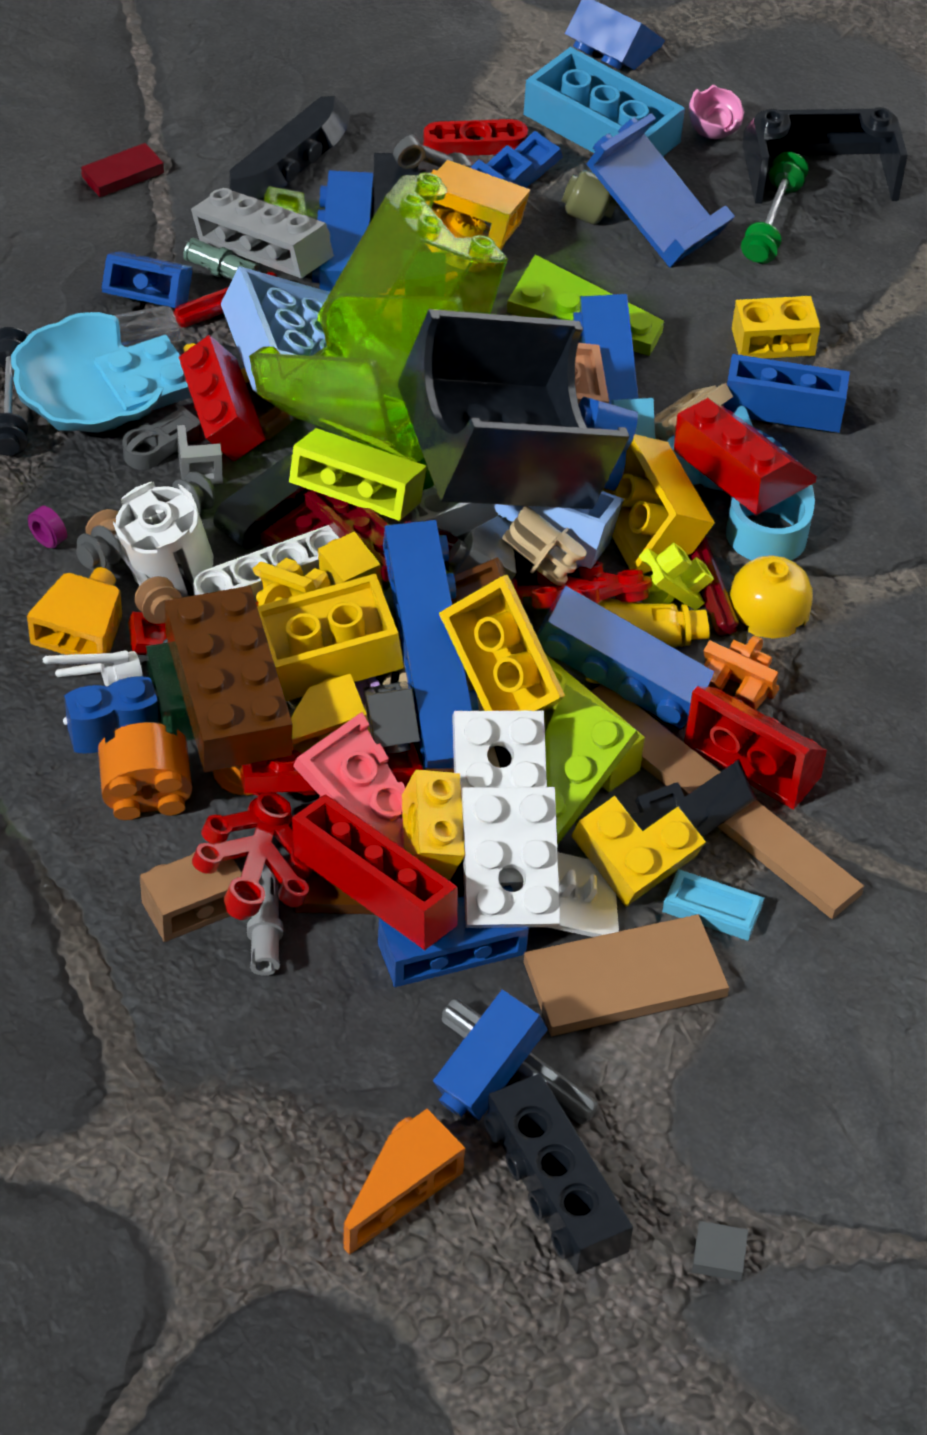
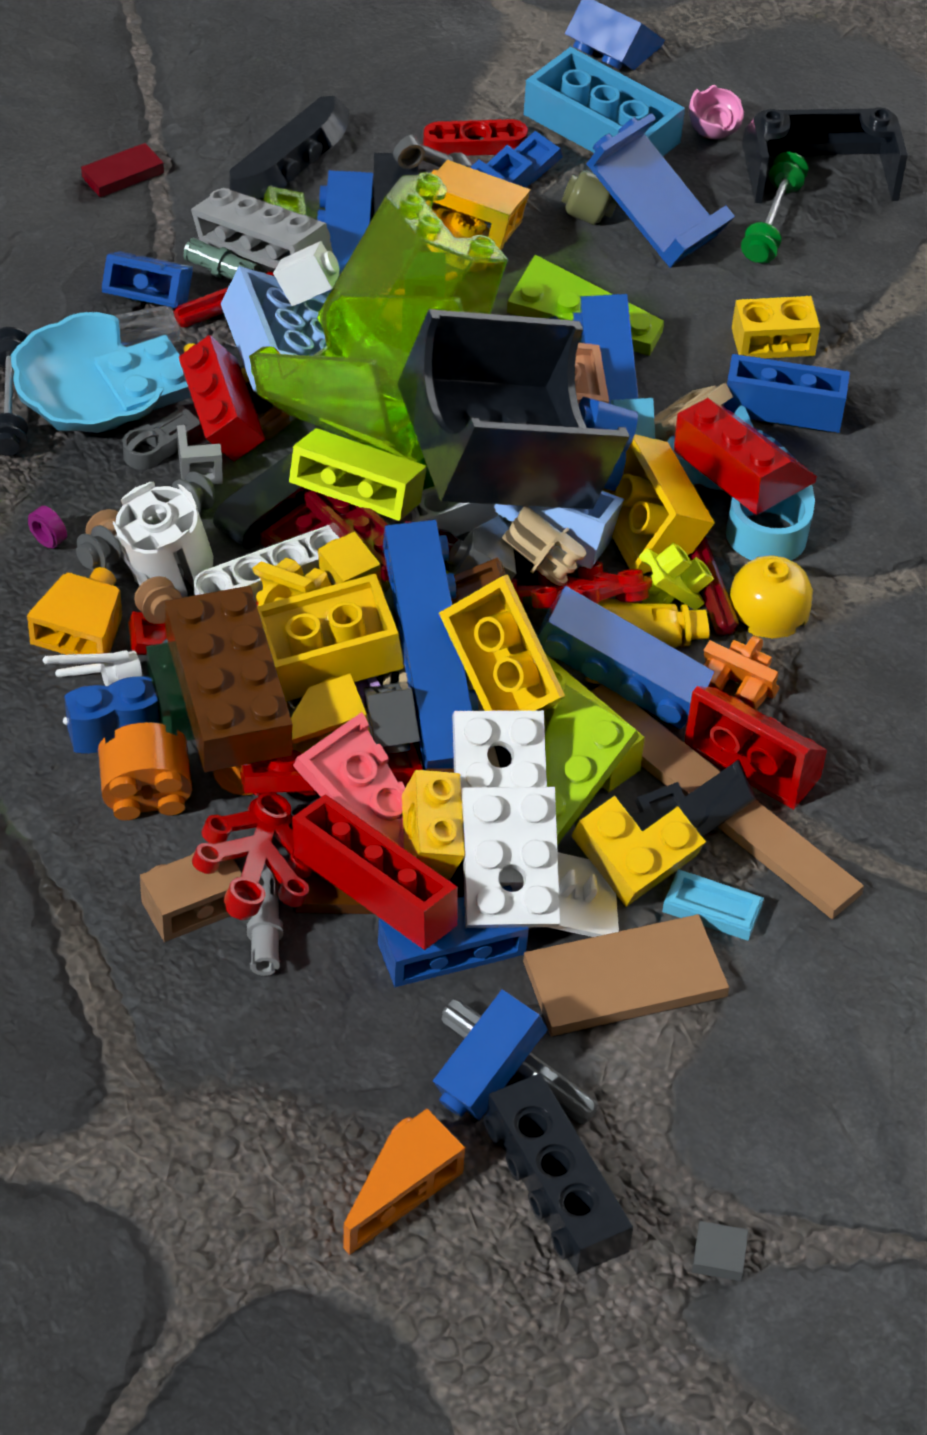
(307, 273): none -> white brick

